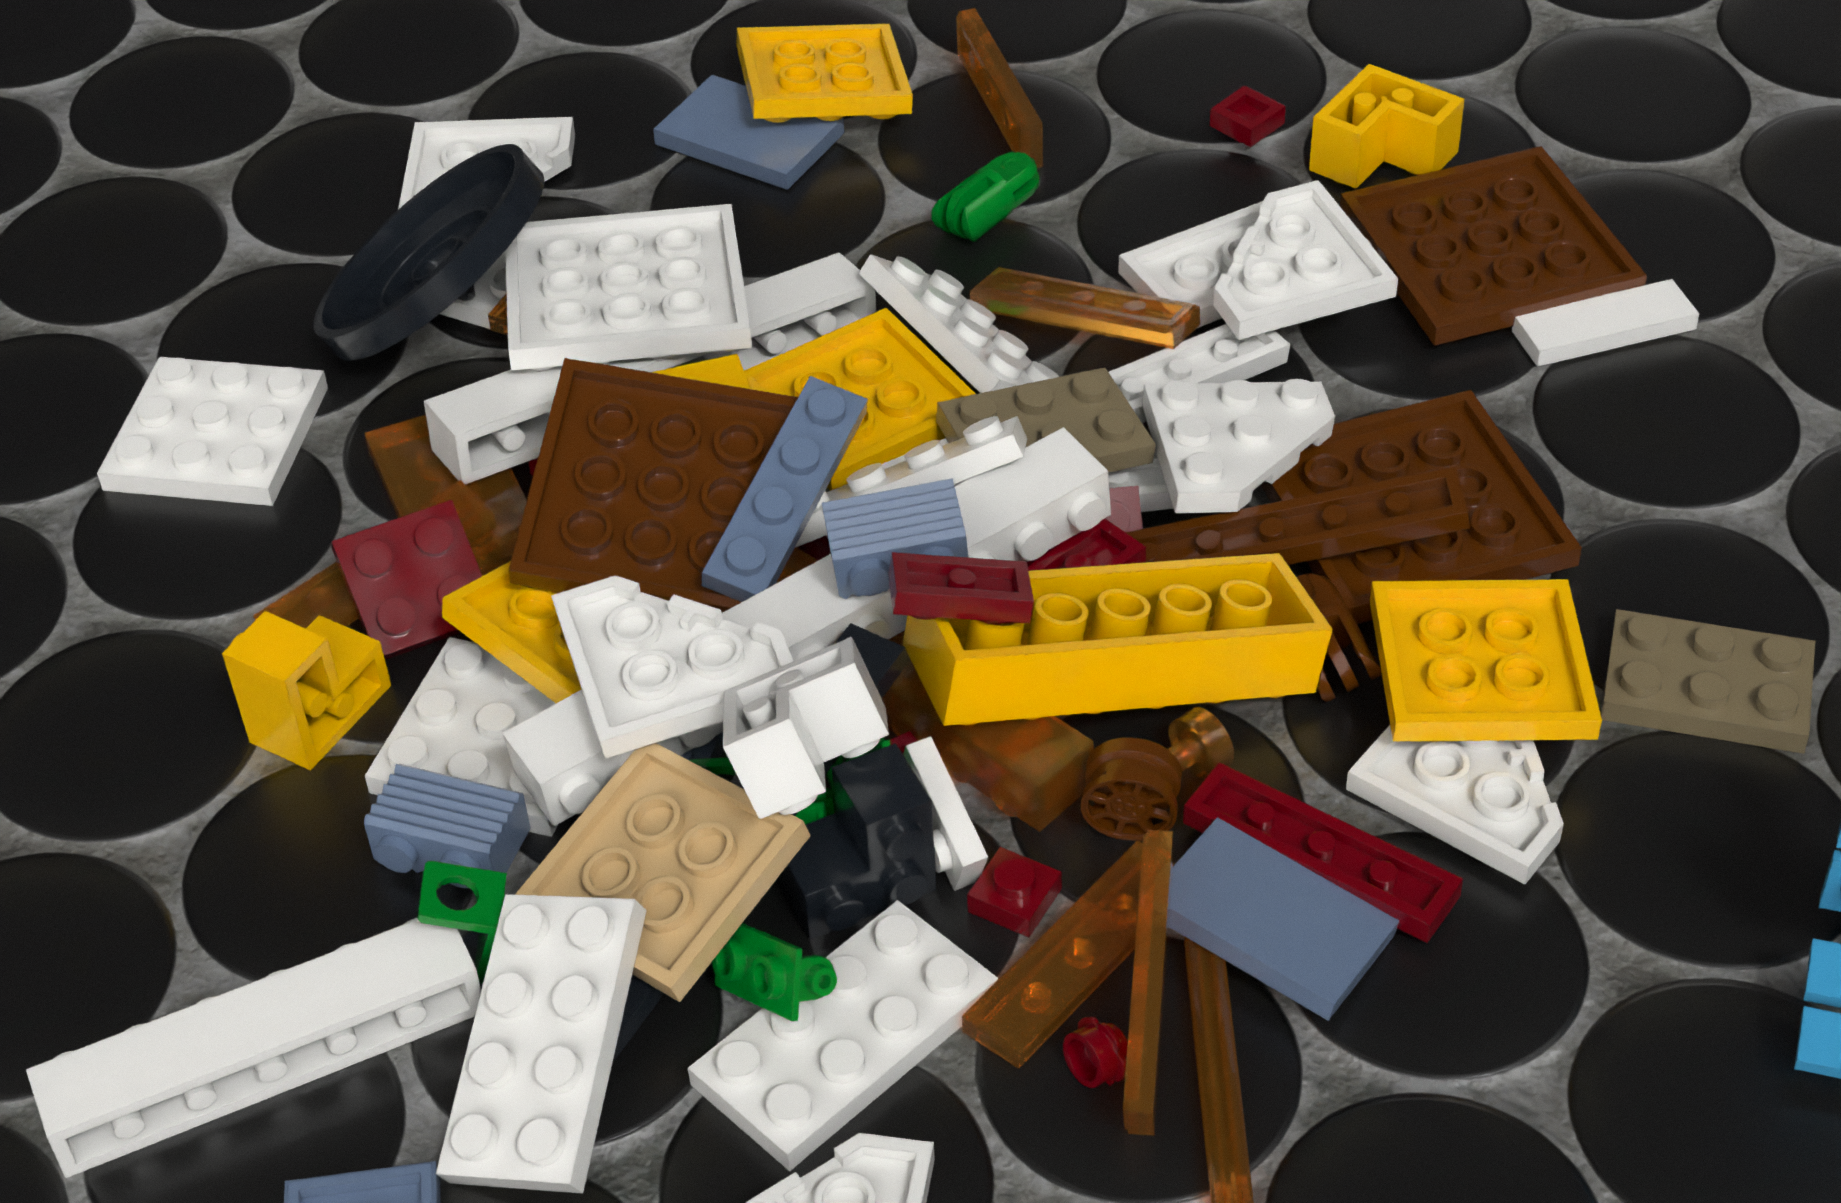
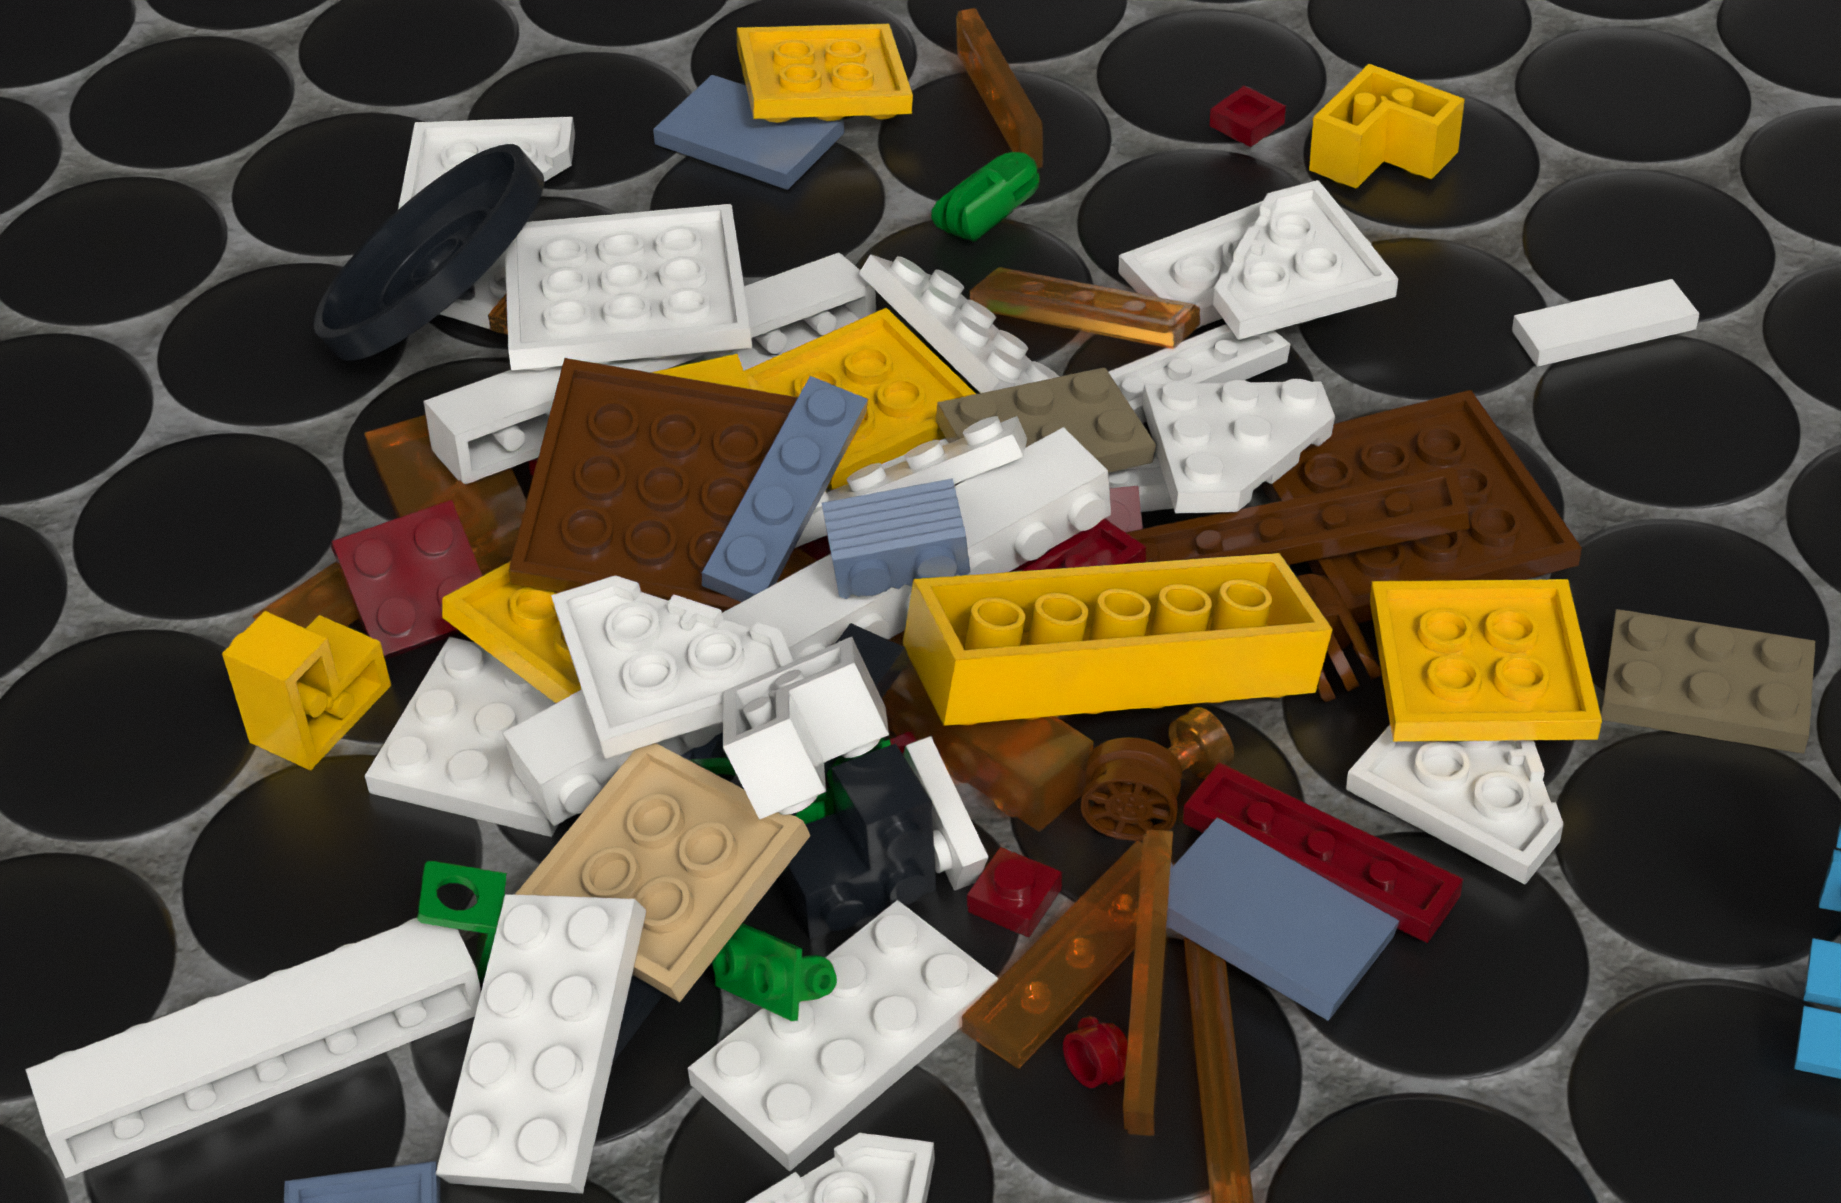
(214, 431): white plate -> none
(445, 821): sand blue brick -> none
(960, 588): dark red plate -> none
(1490, 243): reddish brown plate -> none

